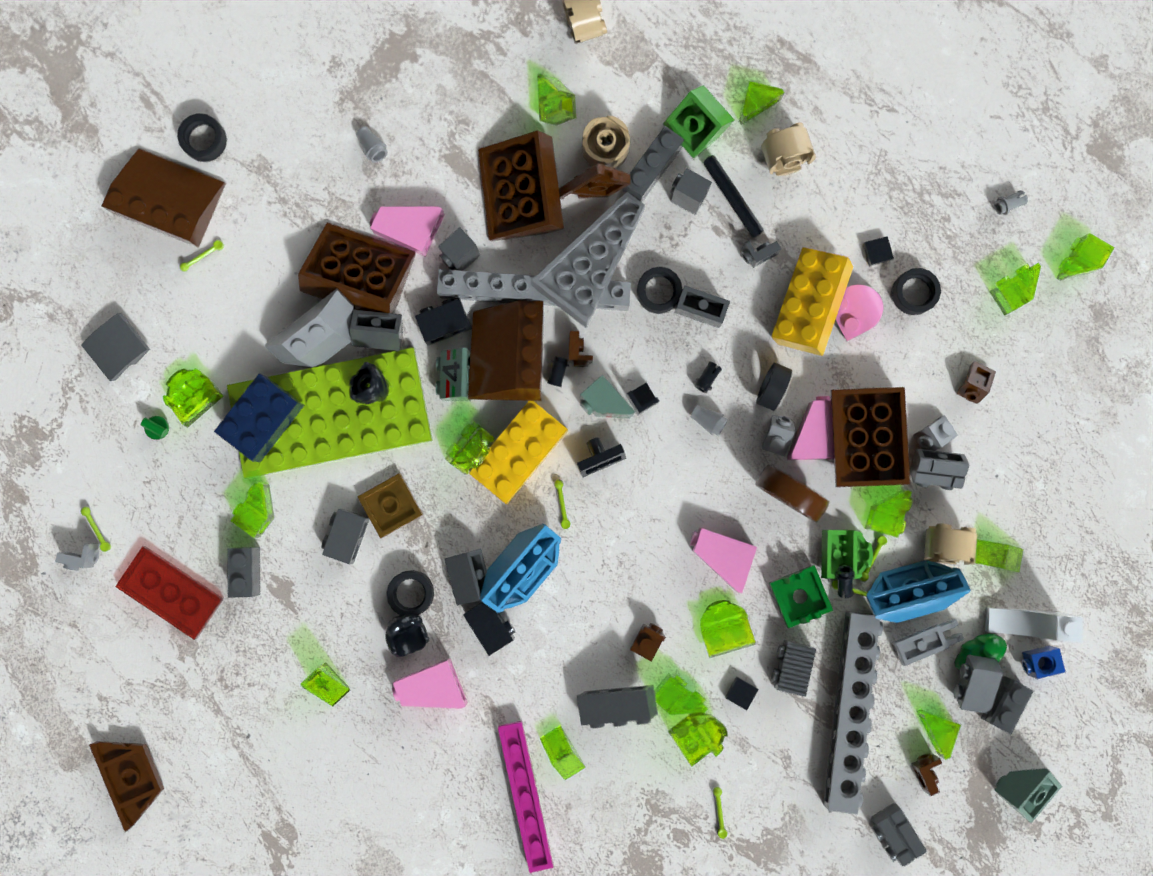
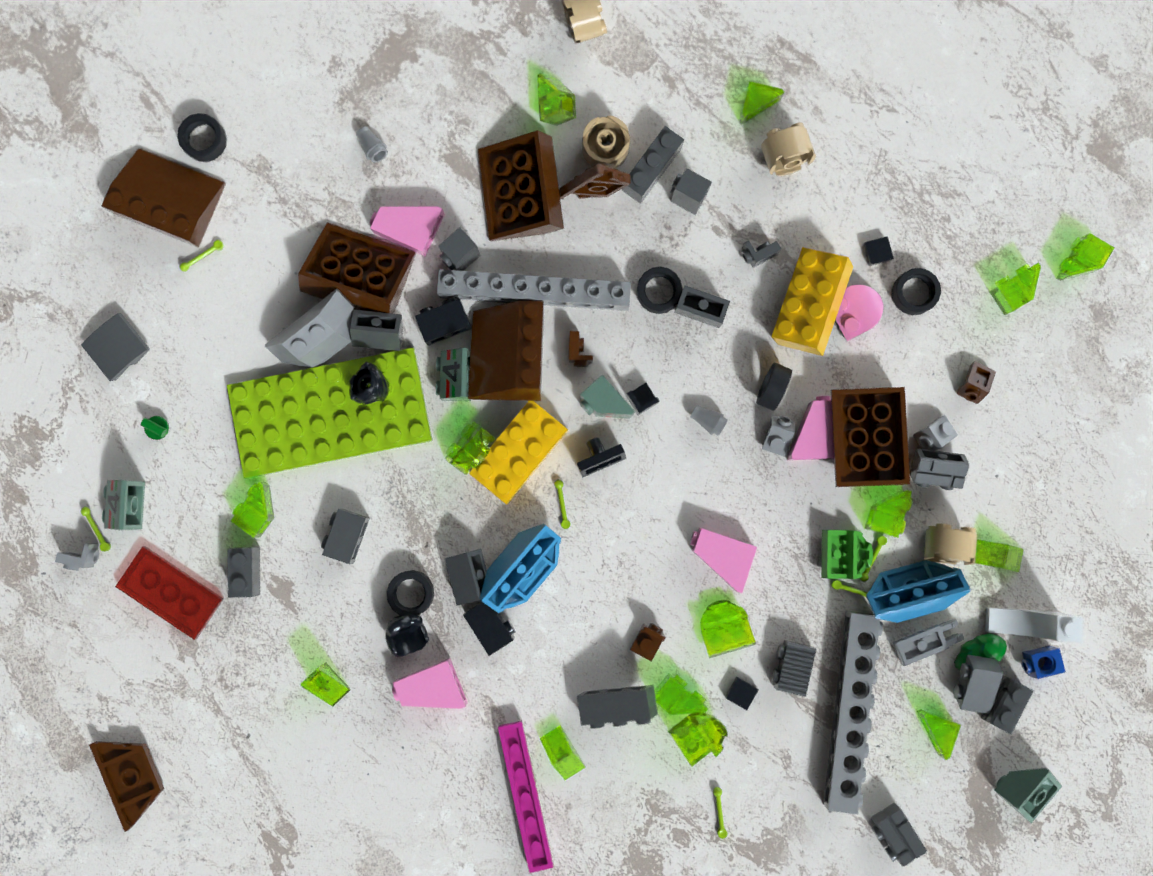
(123, 505): none -> sand green slope
(190, 395): clear neon green slope -> none
(259, 418): dark blue brick -> none
(390, 505): pearl gold tile -> none
(557, 371): black pin -> none
(585, 267): light grey wing -> none
(699, 120): bright green slope -> none
(708, 377): black pin -> none
(733, 196): black axle -> none
(792, 493): reddish brown piece -> none
(815, 604): green piece -> none
(845, 581): black pin -> none
(927, 777): reddish brown bracket -> none
(1005, 204): light grey pin -> none

